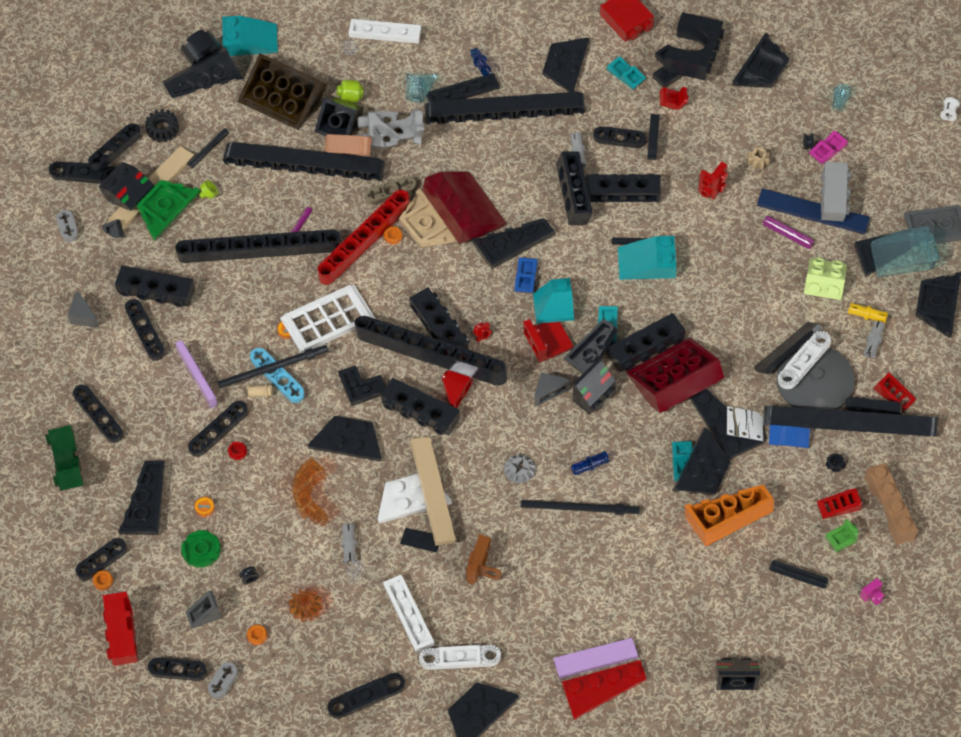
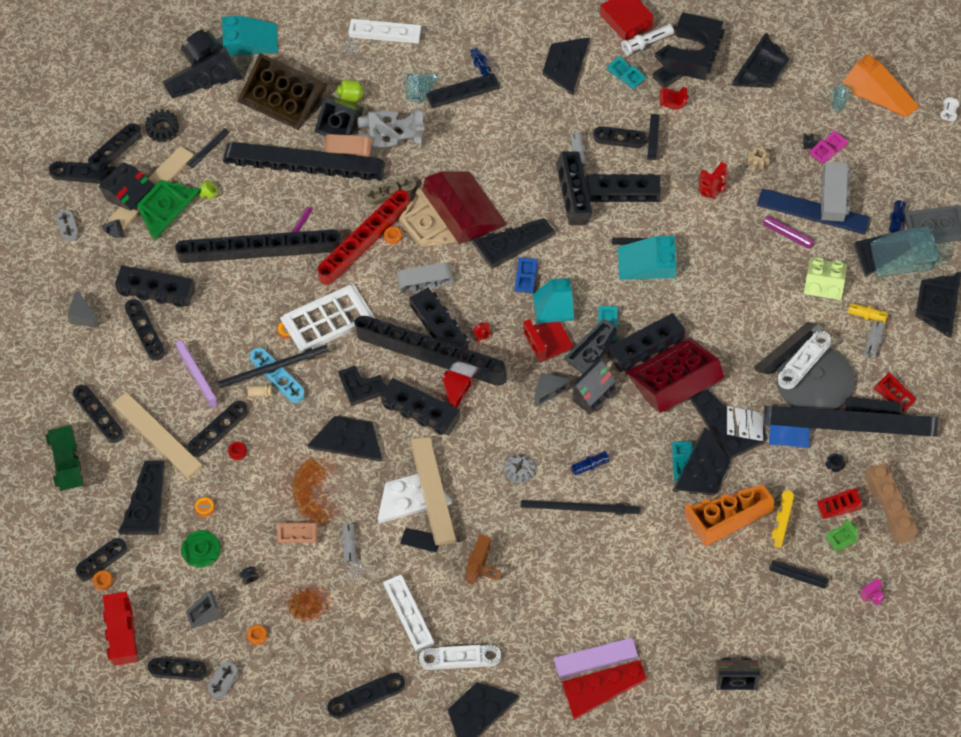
(157, 435): none -> tan tile
(297, 532): none -> nougat plate
(425, 276): none -> light grey beam
(504, 107): black beam -> none
(641, 41): none -> white pin
(783, 517): none -> yellow plate
(875, 83): none -> orange wedge
(897, 216): none -> clear blue axle

